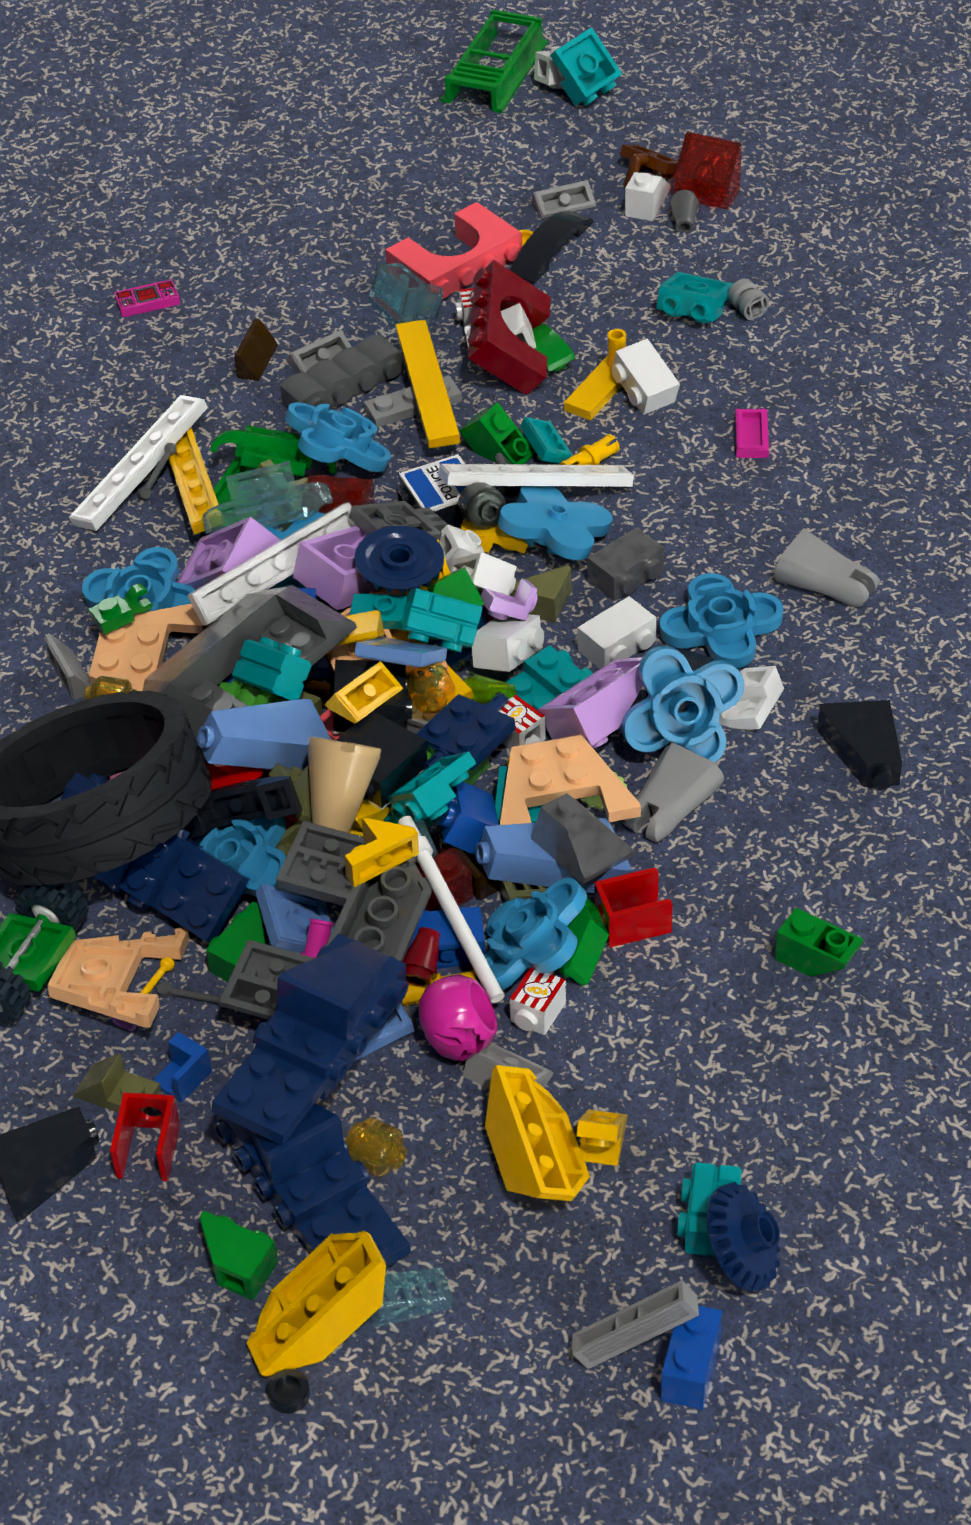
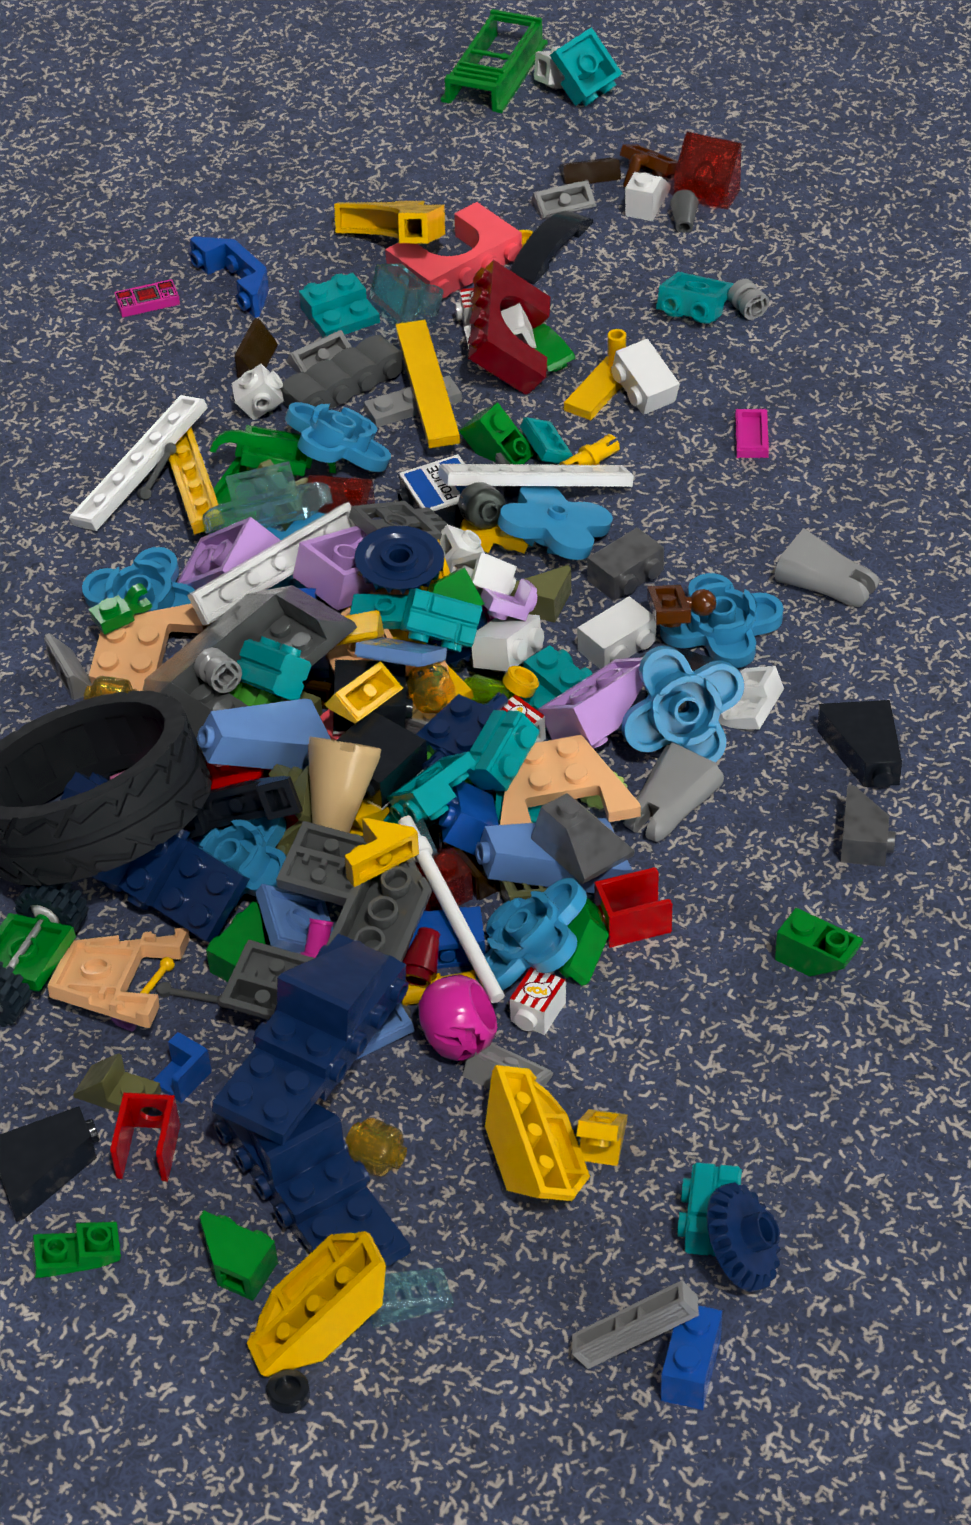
(85, 1249): none -> green slope
(218, 253): none -> blue slope
(218, 670): none -> light grey wheel
(258, 391): none -> white brick
(338, 305): none -> teal plate
(399, 219): none -> yellow arch
(501, 749): none -> teal brick
(521, 681): none -> yellow tile
(592, 170): none -> dark brown slope
(672, 607): none -> reddish brown plate
(865, 831): none -> flat silver slope

